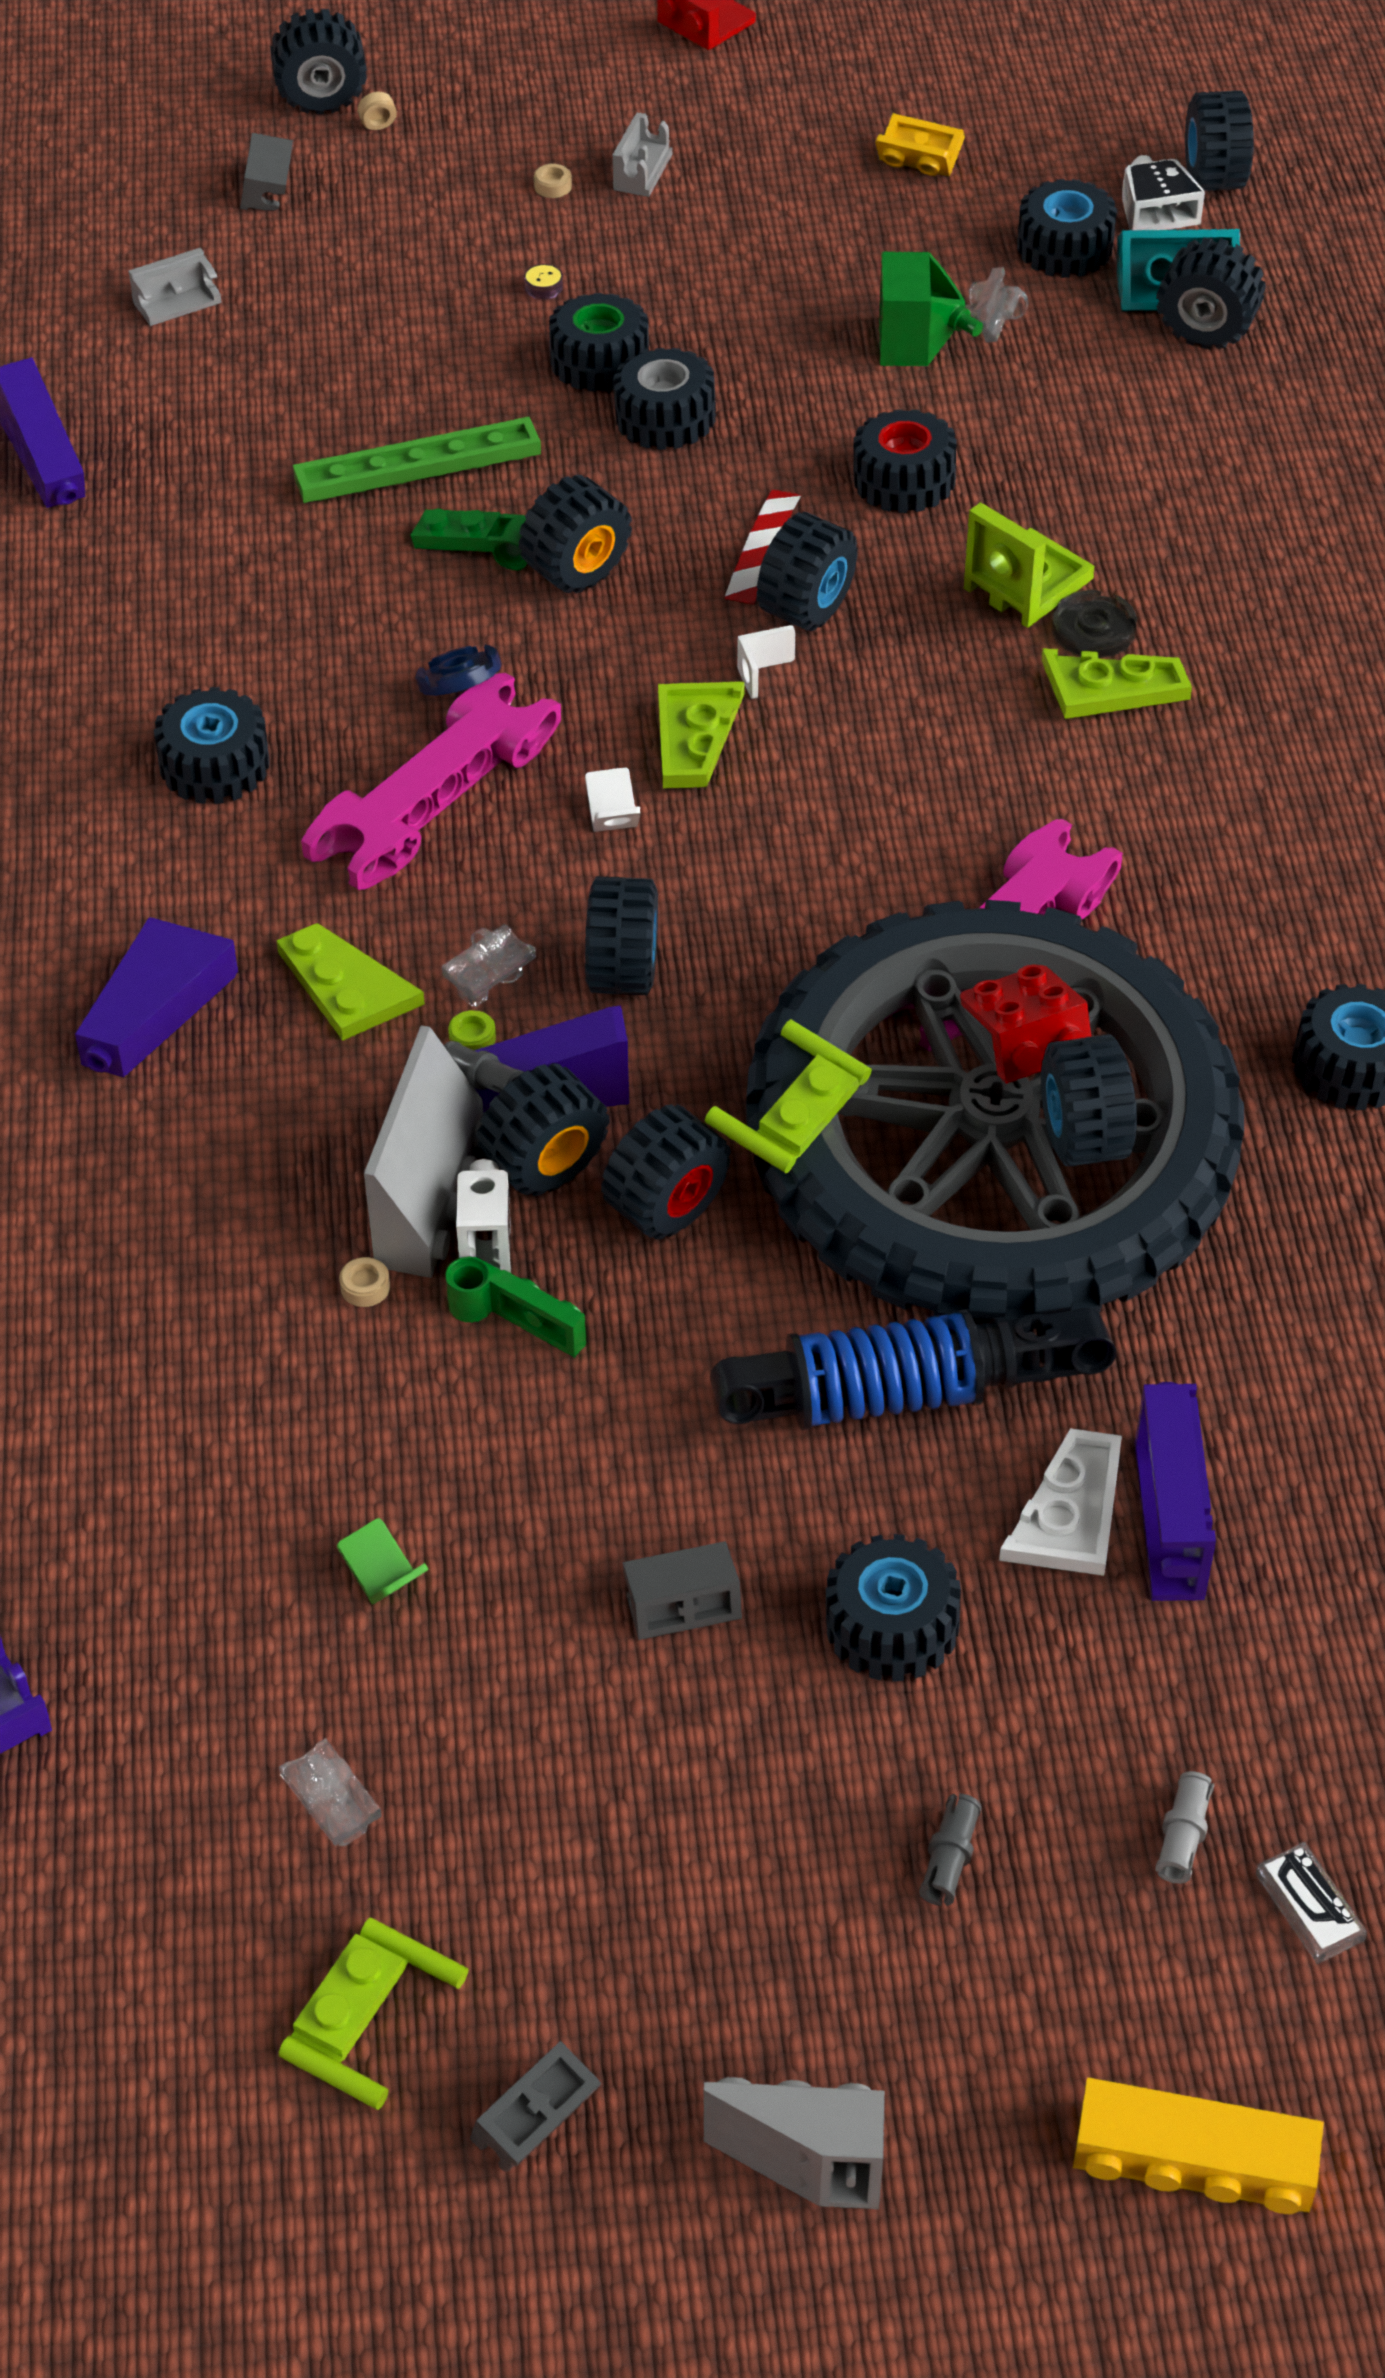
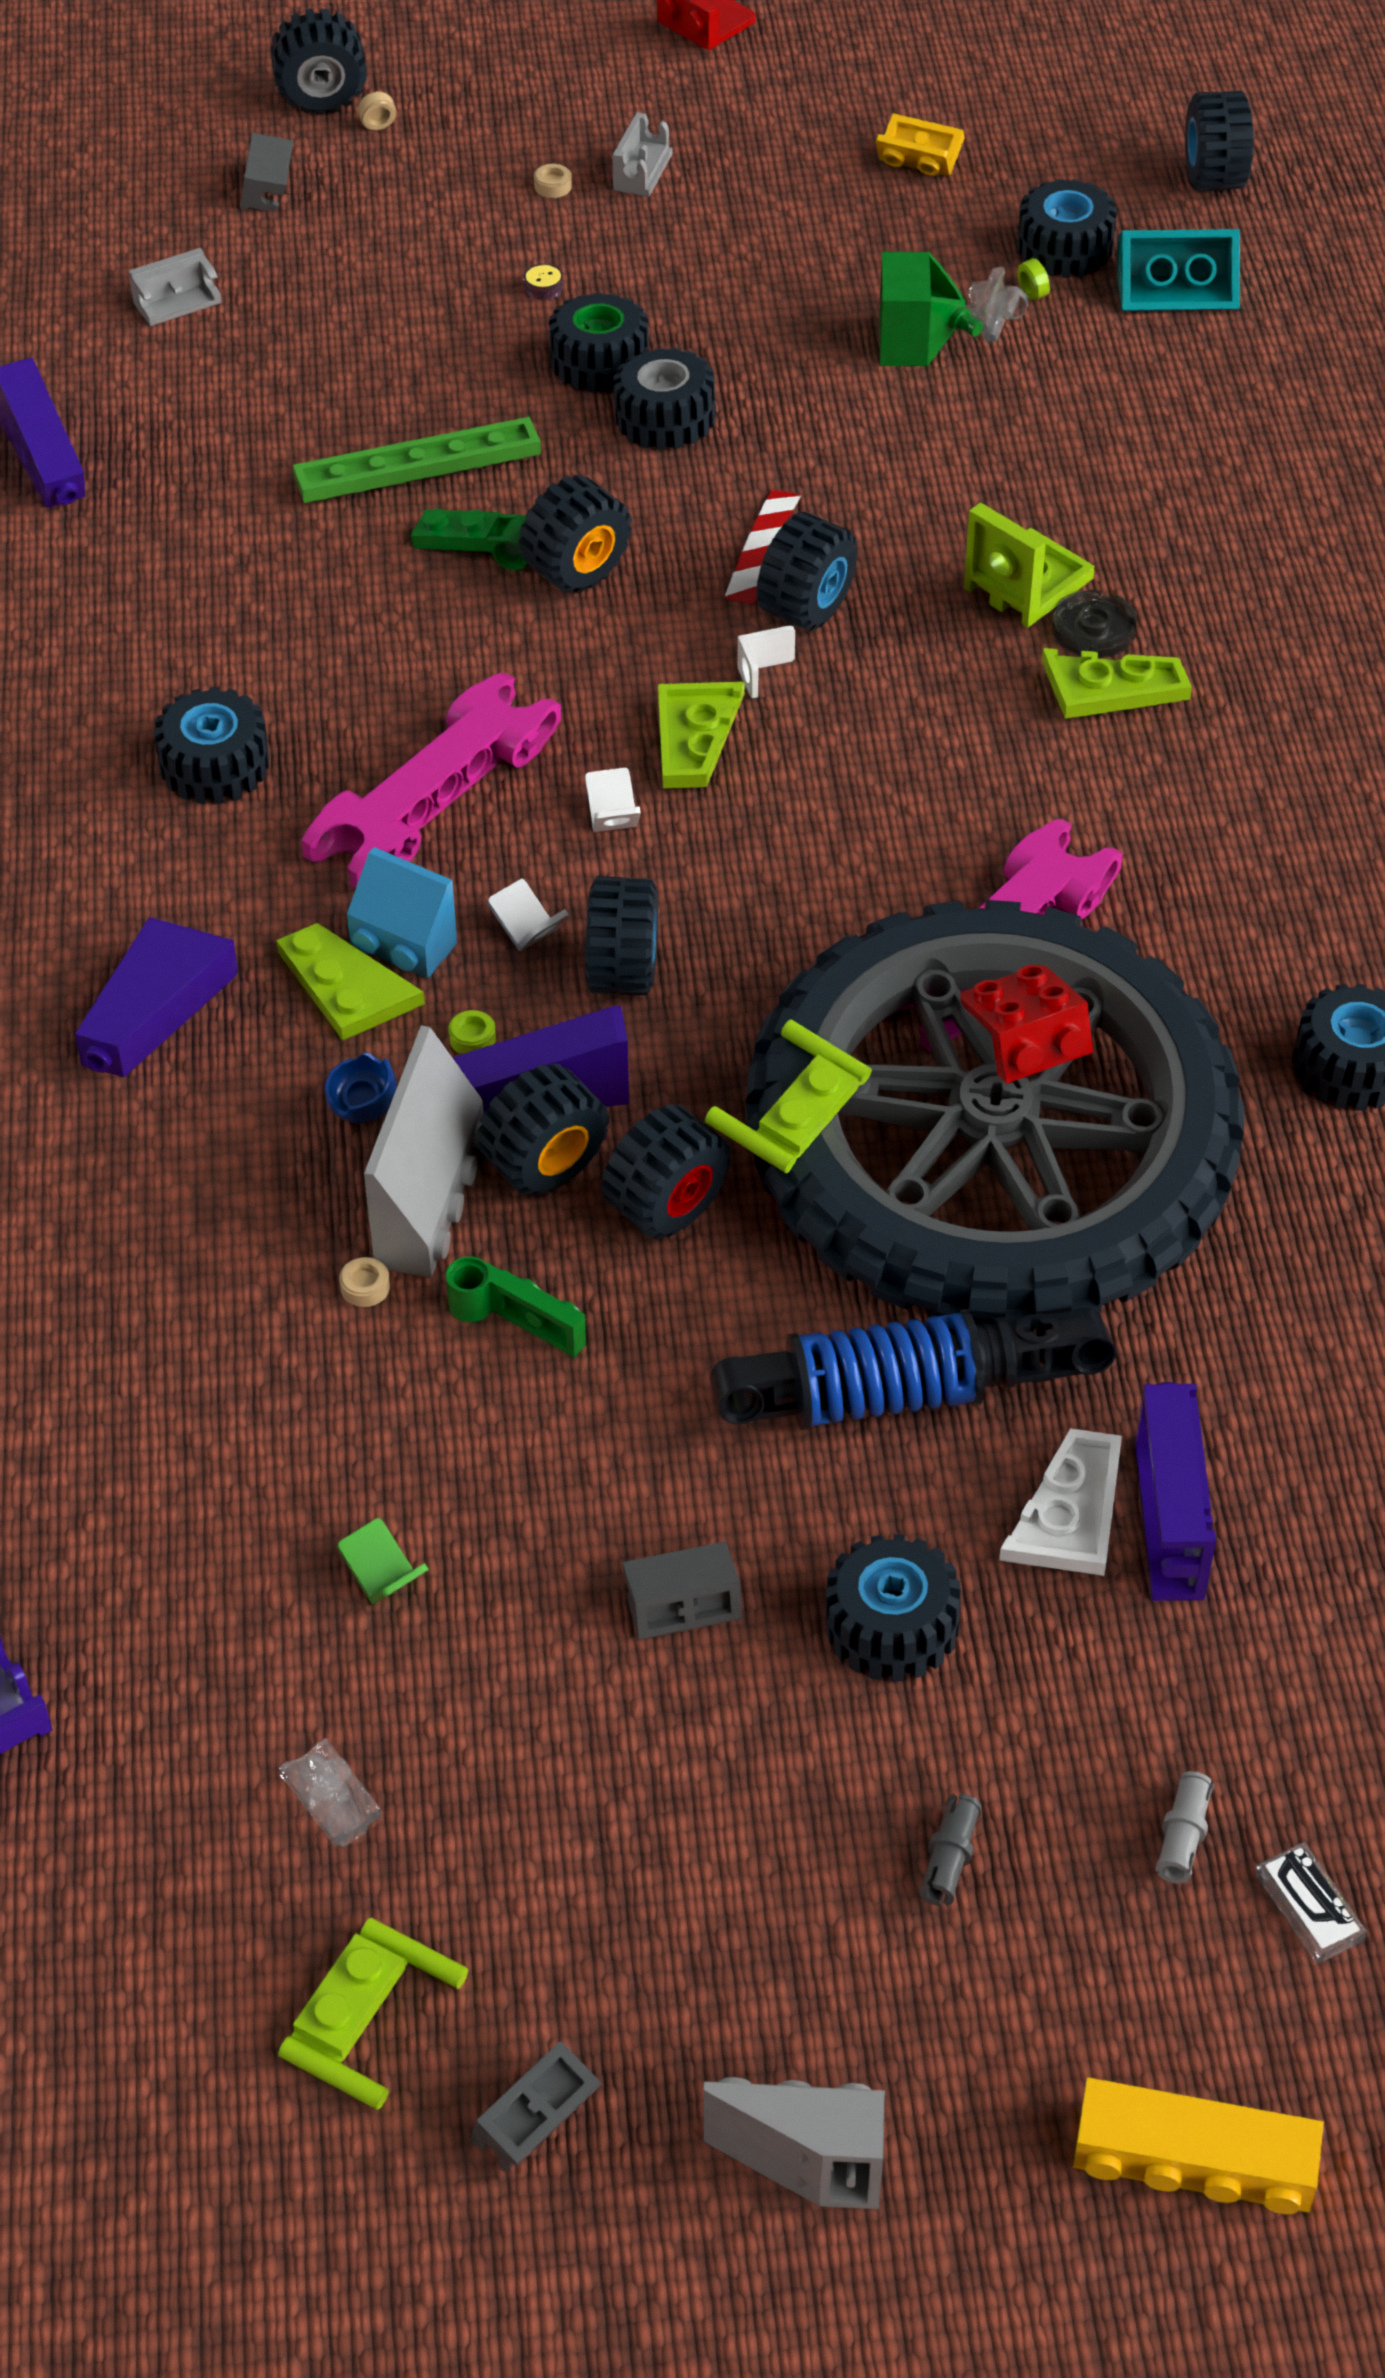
(361, 1088): none -> blue hair
(402, 914): none -> dark azure slope
(458, 670): dark blue tile -> none
(482, 1067): dark grey pin -> none
(483, 1206): white torso -> none
(490, 960): clear hips -> none
(523, 915): none -> white bracket
(904, 460): black wheel -> none
(1033, 279): none -> lime tile
(1088, 1100): black wheel -> none
(1160, 195): white torso -> none
(1210, 293): black wheel -> none

